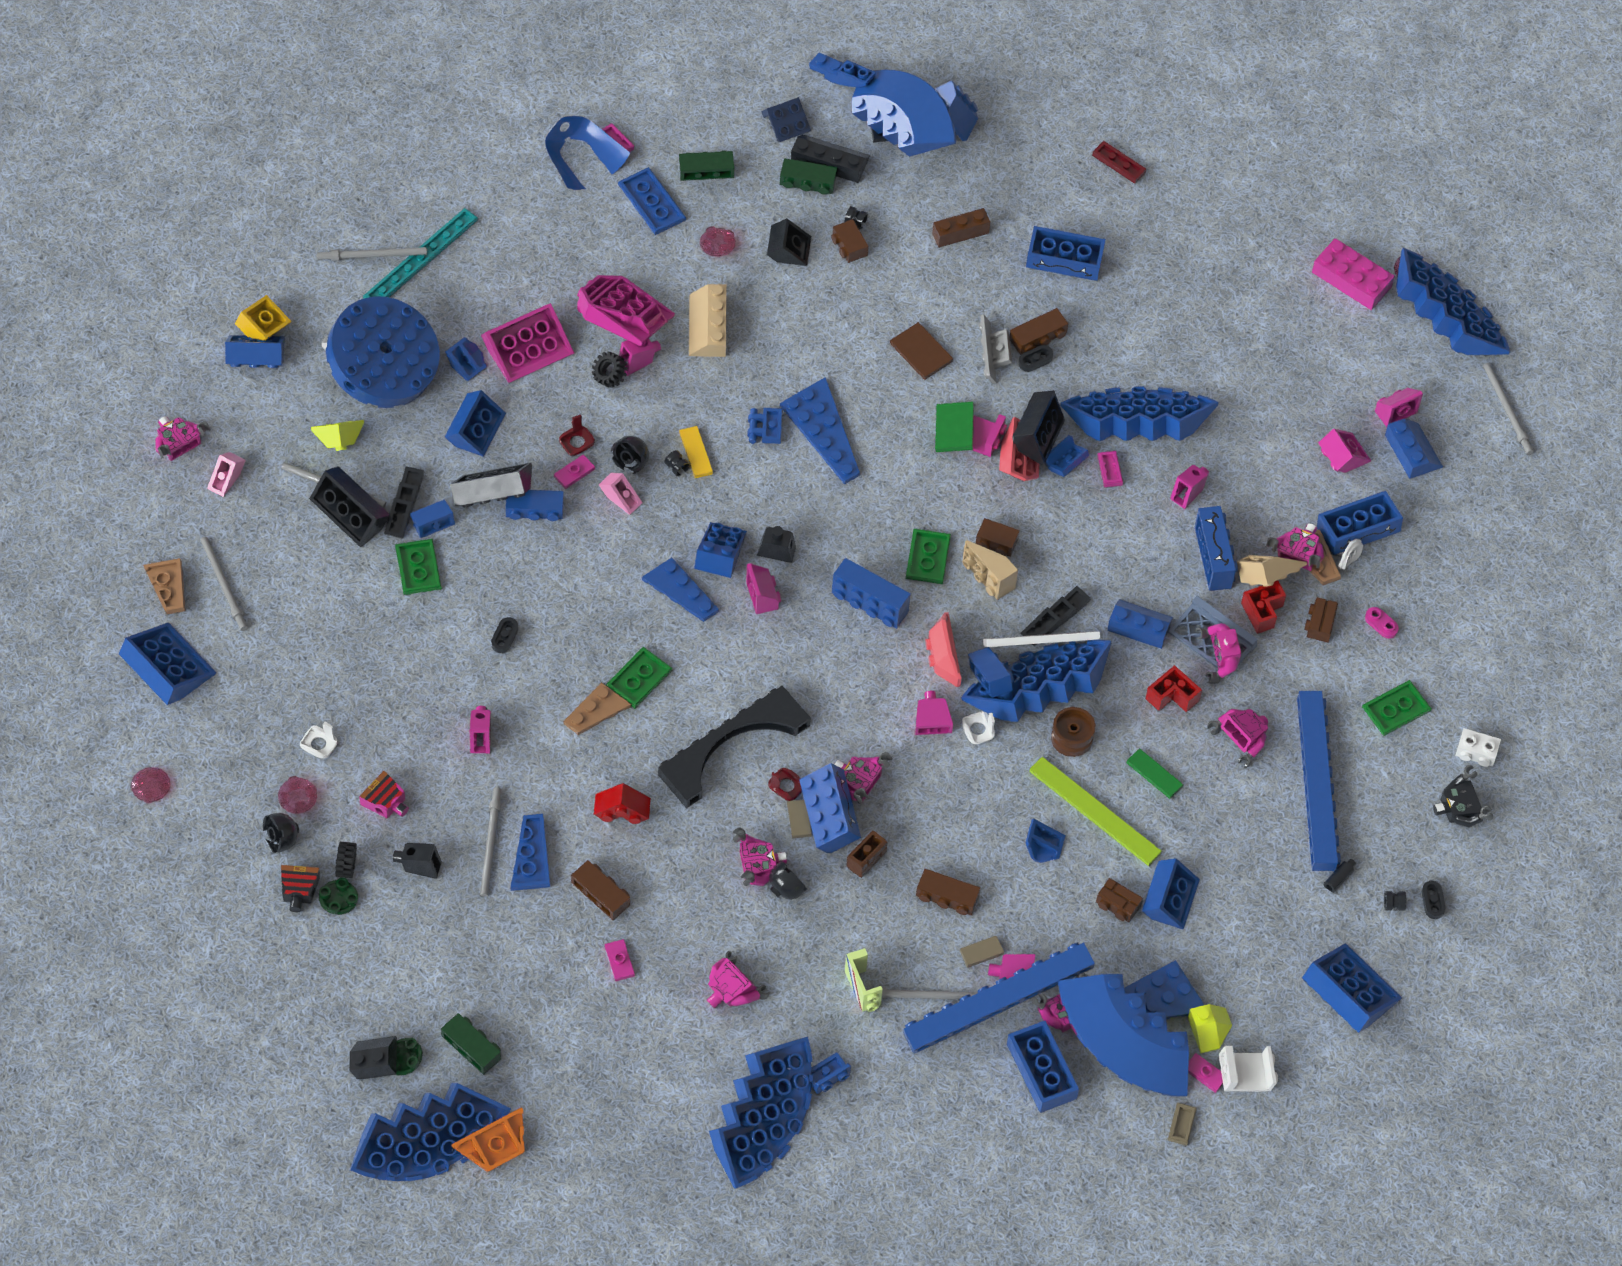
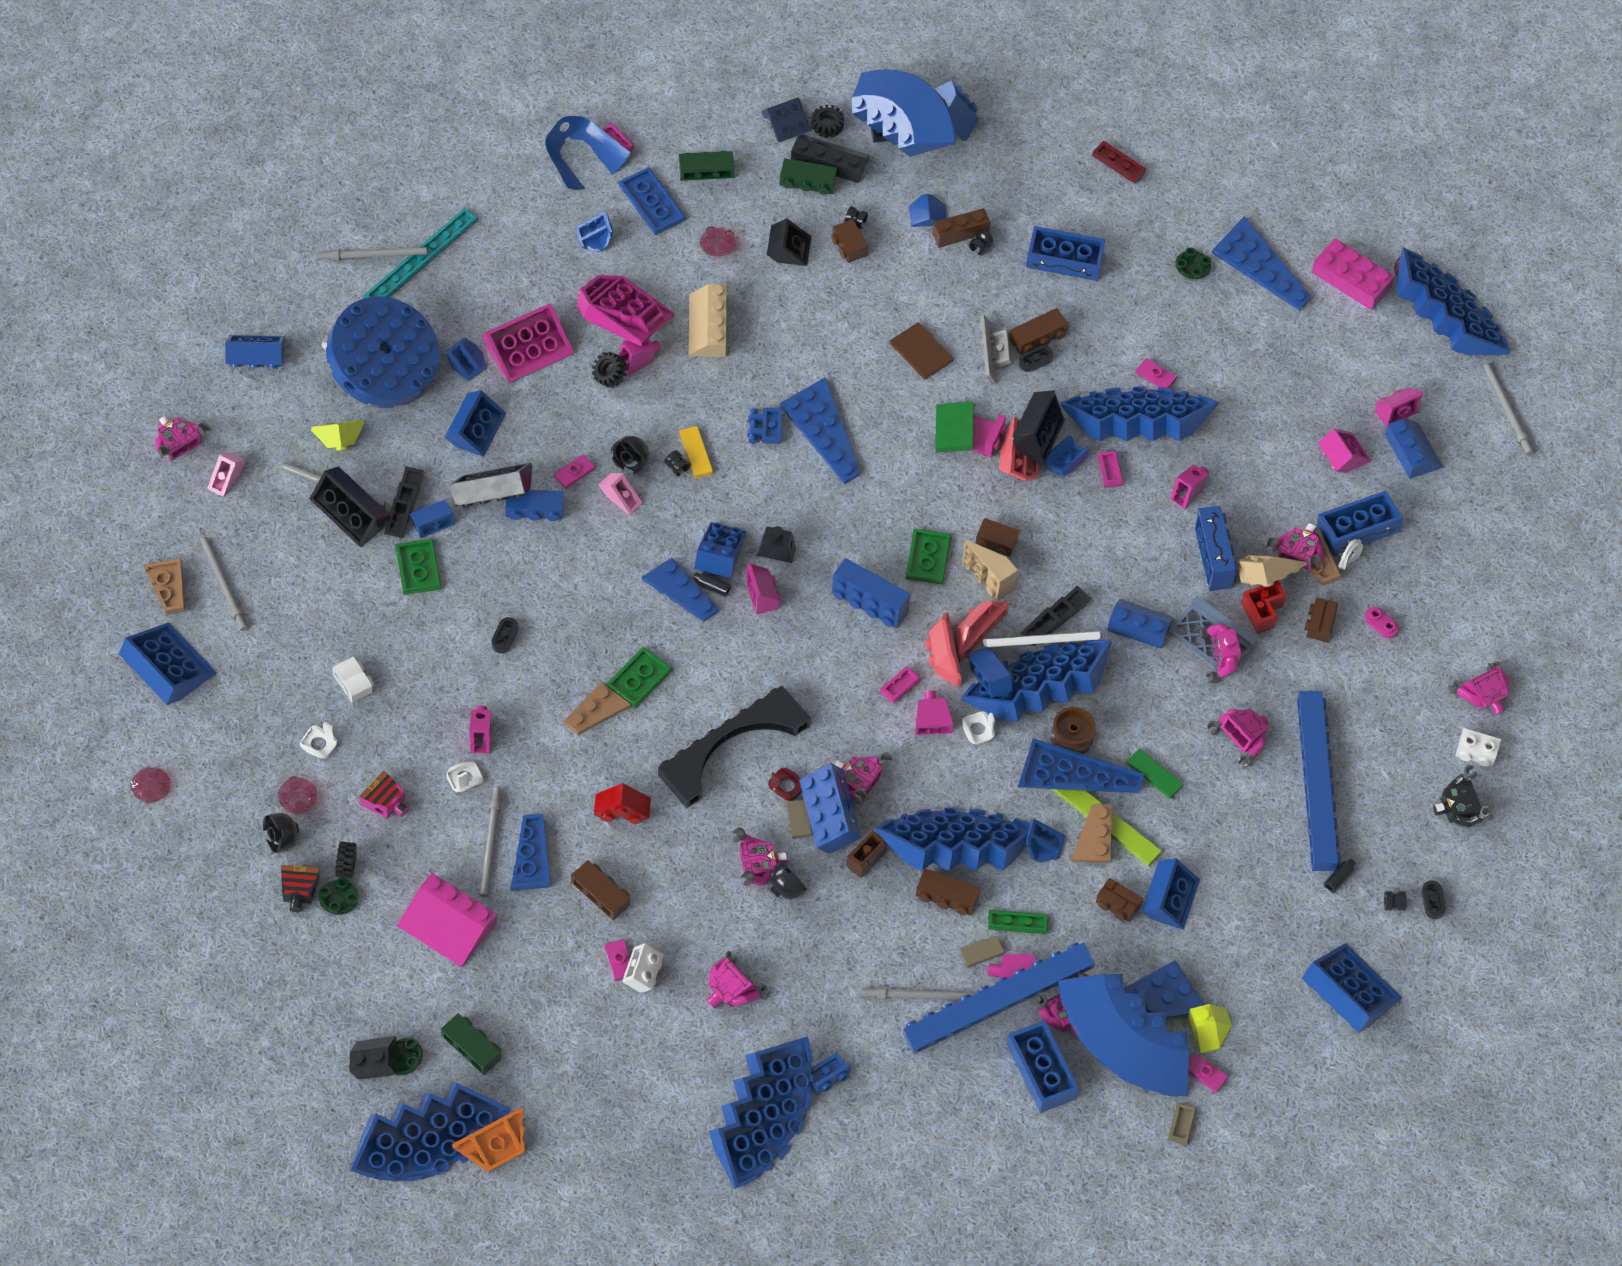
(262, 319): yellow slope -> none
(353, 679): none -> white brick
(419, 859): black torso -> none
(447, 920): none -> dark pink slope
(460, 782): none -> white piece
(577, 430): dark red piece -> none
(595, 233): none -> blue slope
(643, 968): none -> white brick
(712, 583): none -> black cylinder
(825, 129): none -> black tyre
(841, 73): blue slope -> none
(855, 964): yellowish green panel -> none
(900, 684): none -> dark pink plate
(926, 211): none -> blue slope
(955, 838): none -> blue brick
(977, 626): none -> coral wedge
(981, 242): none -> black wheel
(1018, 922): none -> green tile
(1065, 769): none -> blue wing
(1095, 838): none -> medium nougat wing
(1155, 374): none -> dark pink plate
(1173, 686): red brick -> none
(1193, 264): none -> dark green dish
(1248, 1070): white panel -> none
(1253, 257): none -> blue wing
(1396, 708): green tile -> none
(1485, 689): none -> dark pink torso

